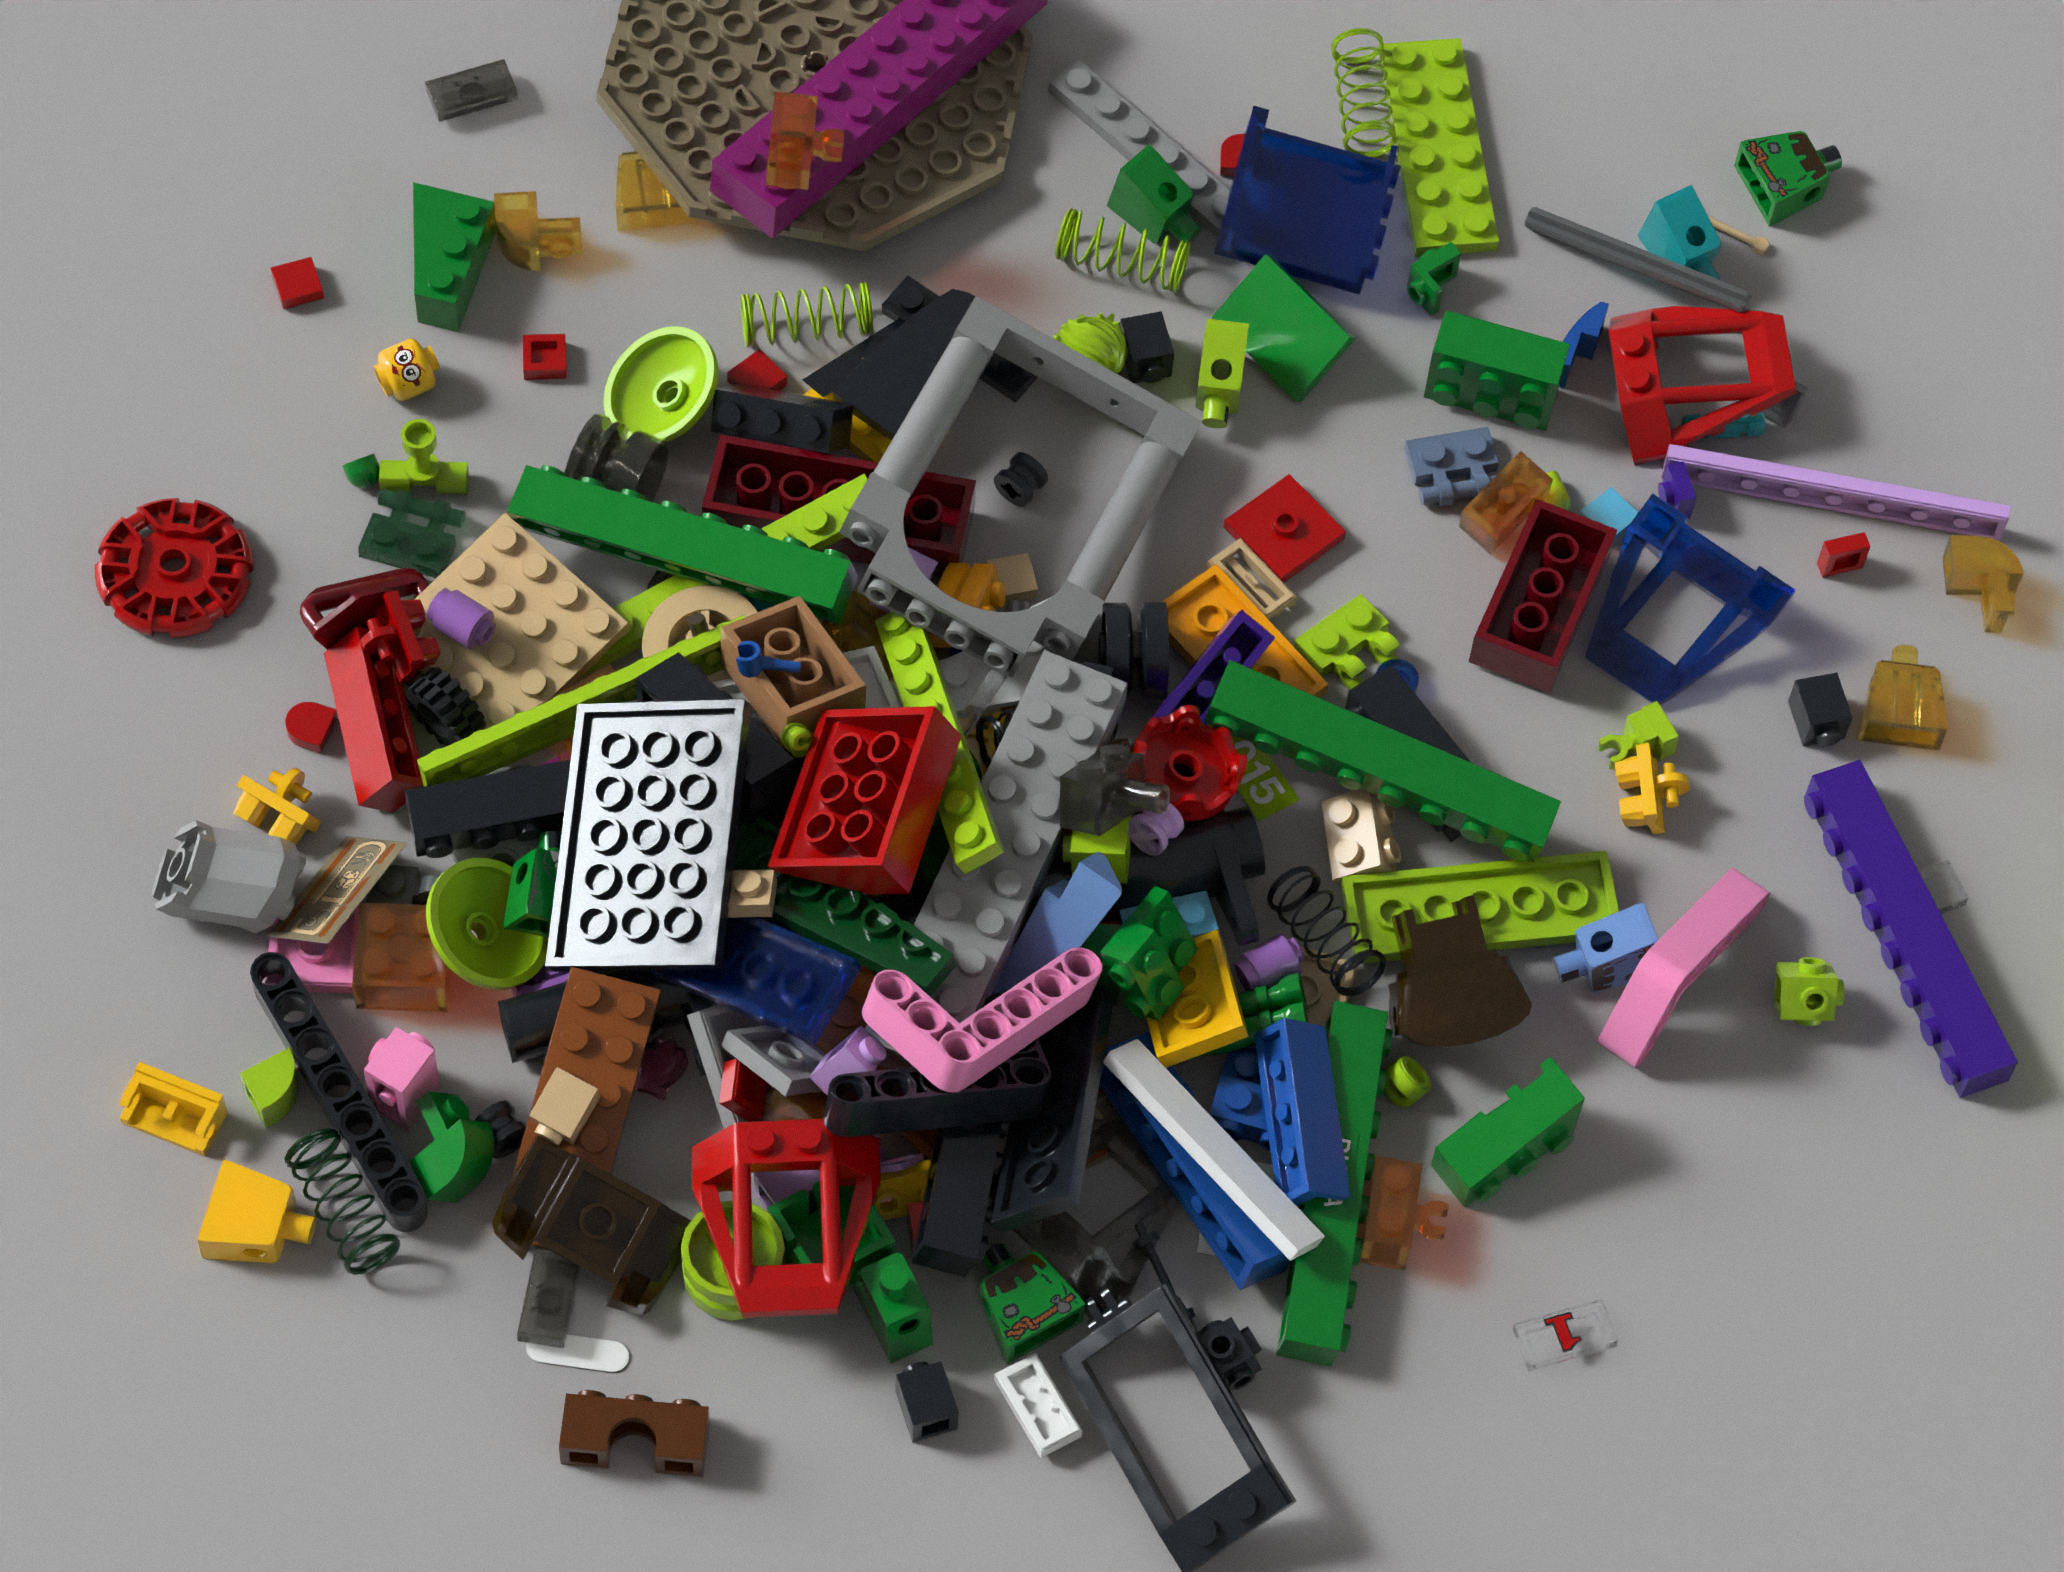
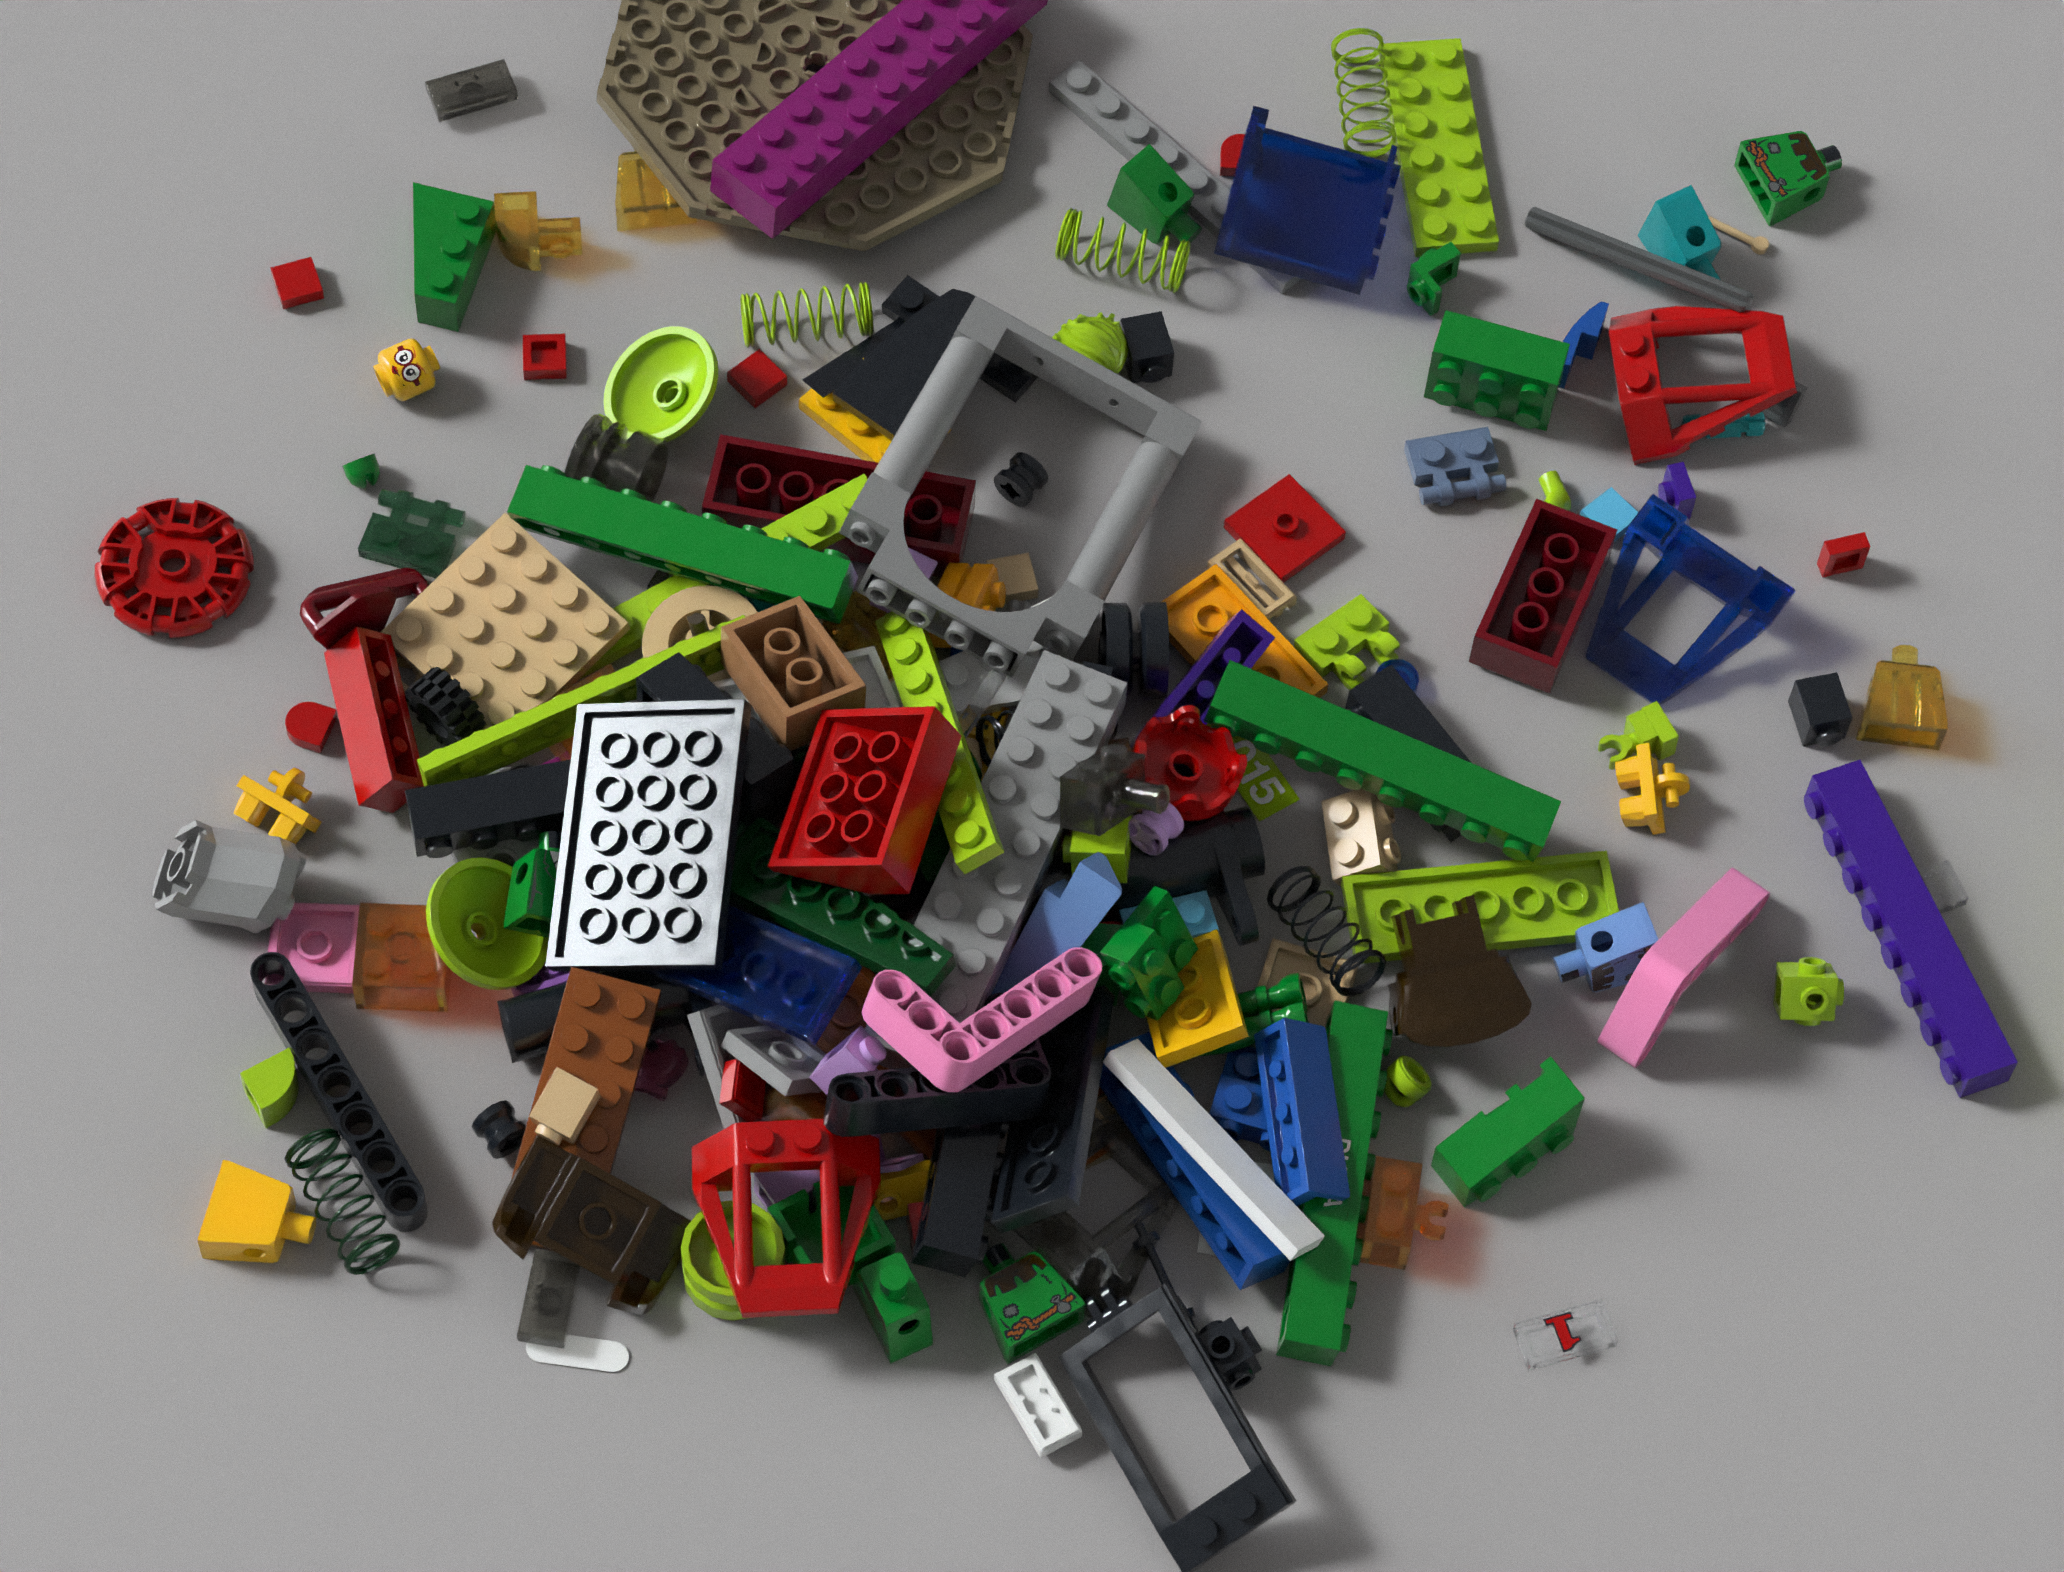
(172, 1109): yellow hinge -> none
(337, 889): sticker -> none
(394, 638): red hips -> none
(400, 1074): bright pink brick -> none
(401, 886): dark grey plate -> none
(422, 465): lime bar -> none
(460, 1149): green brick -> none
(461, 618): medium lavender brick -> none
(597, 1422): reddish brown arch -> none
(752, 663): blue hand -> none
(752, 893): tan plate -> none
(782, 418): black brick -> none
(795, 141): clear orange brick -> none
(796, 739): lime arm -> none
(926, 1400): black brick -> none
(1221, 371): lime torso -> none
(1269, 962): medium lavender brick -> none
(1287, 327): green tile -> none
(1505, 502): clear orange brick -> none
(1841, 493): lavender tile -> none
(1985, 569): clear yellow brick -> none

